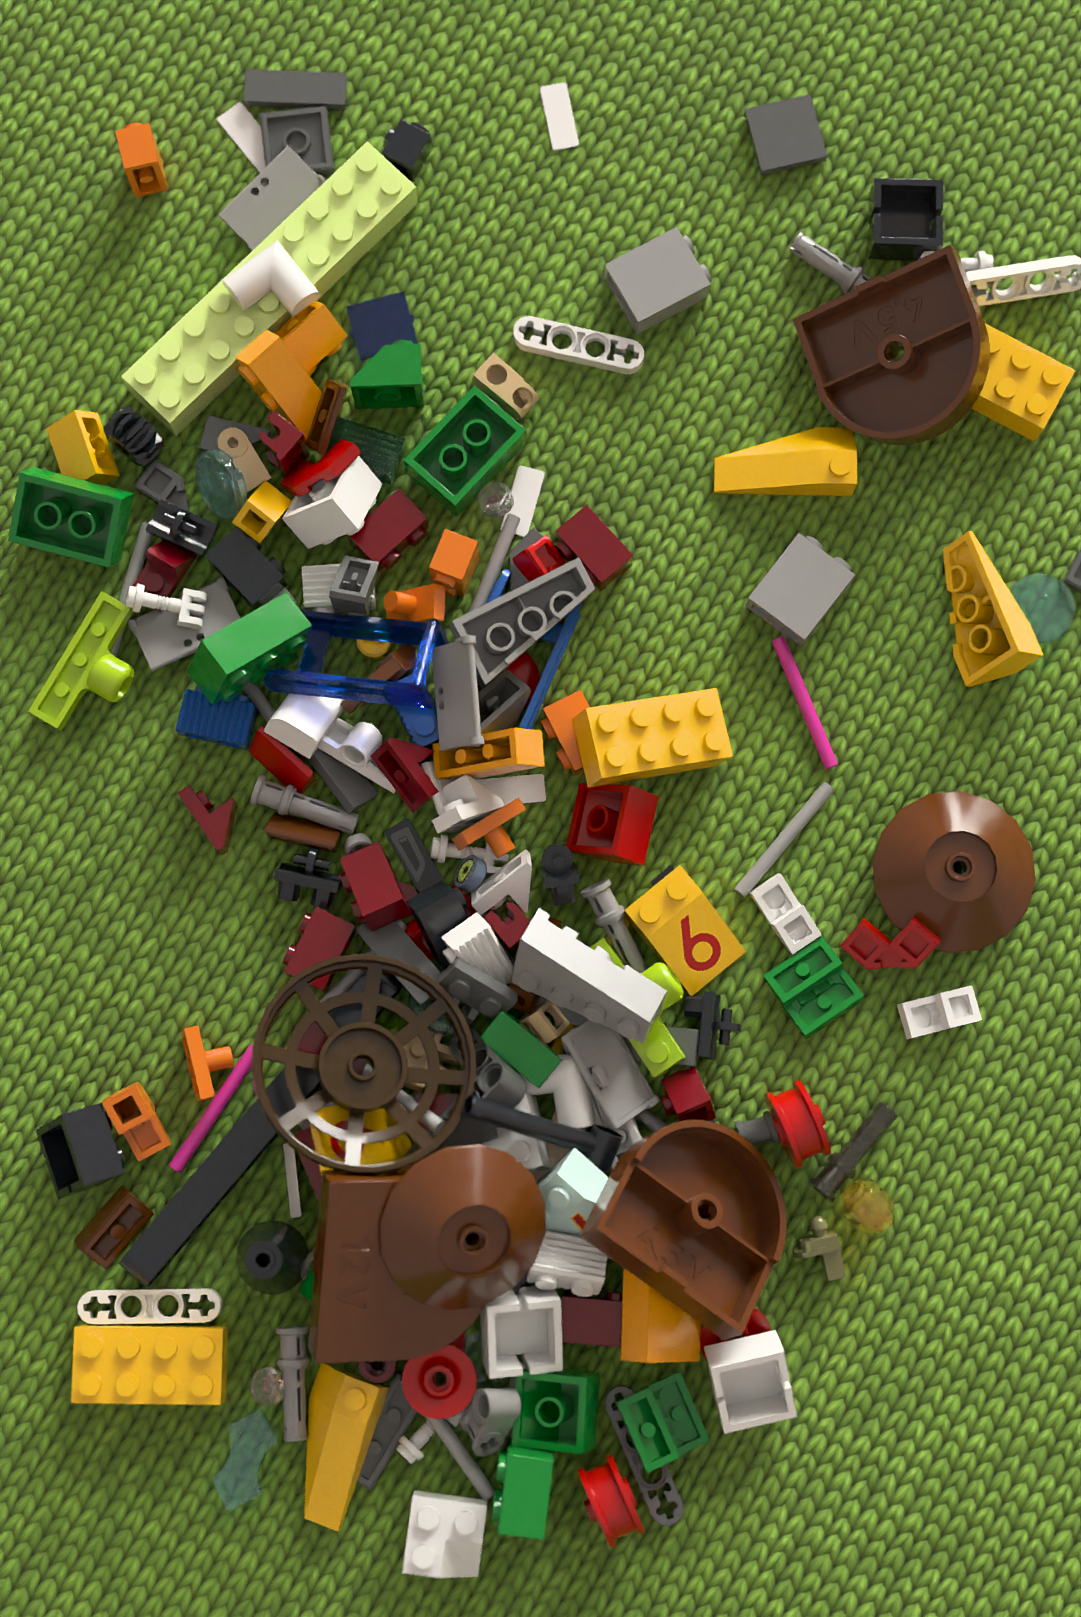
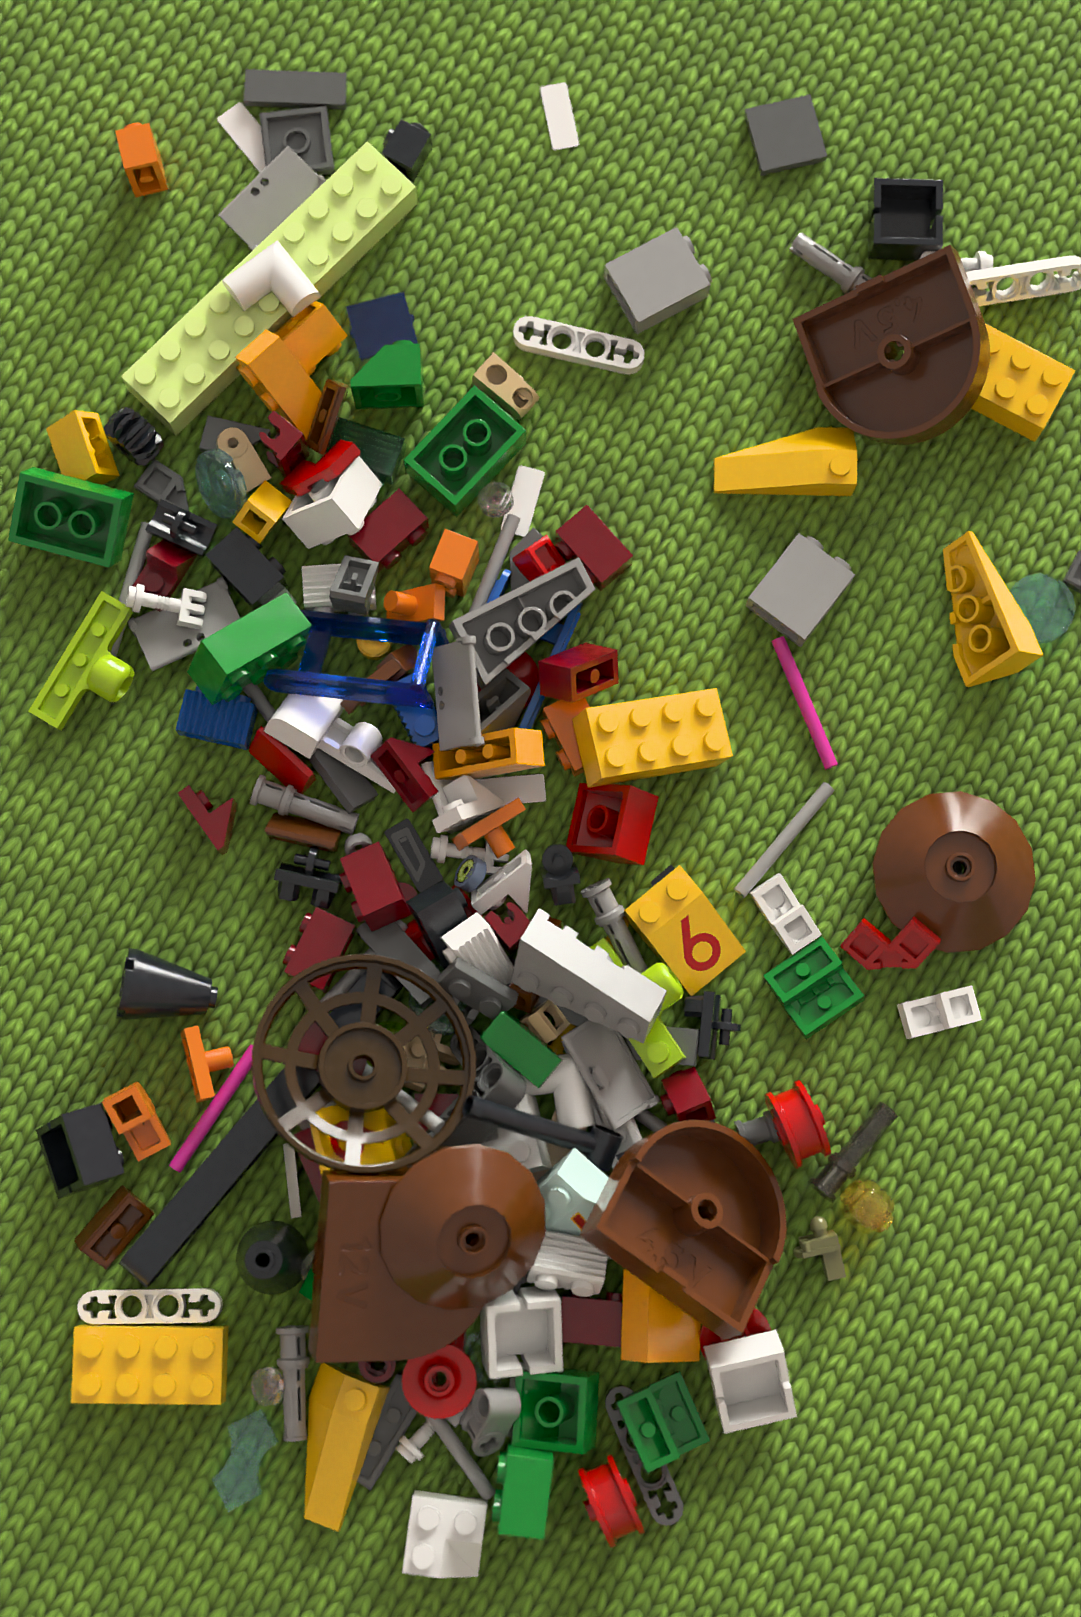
(162, 989): none -> black cone
(578, 672): none -> dark red brick

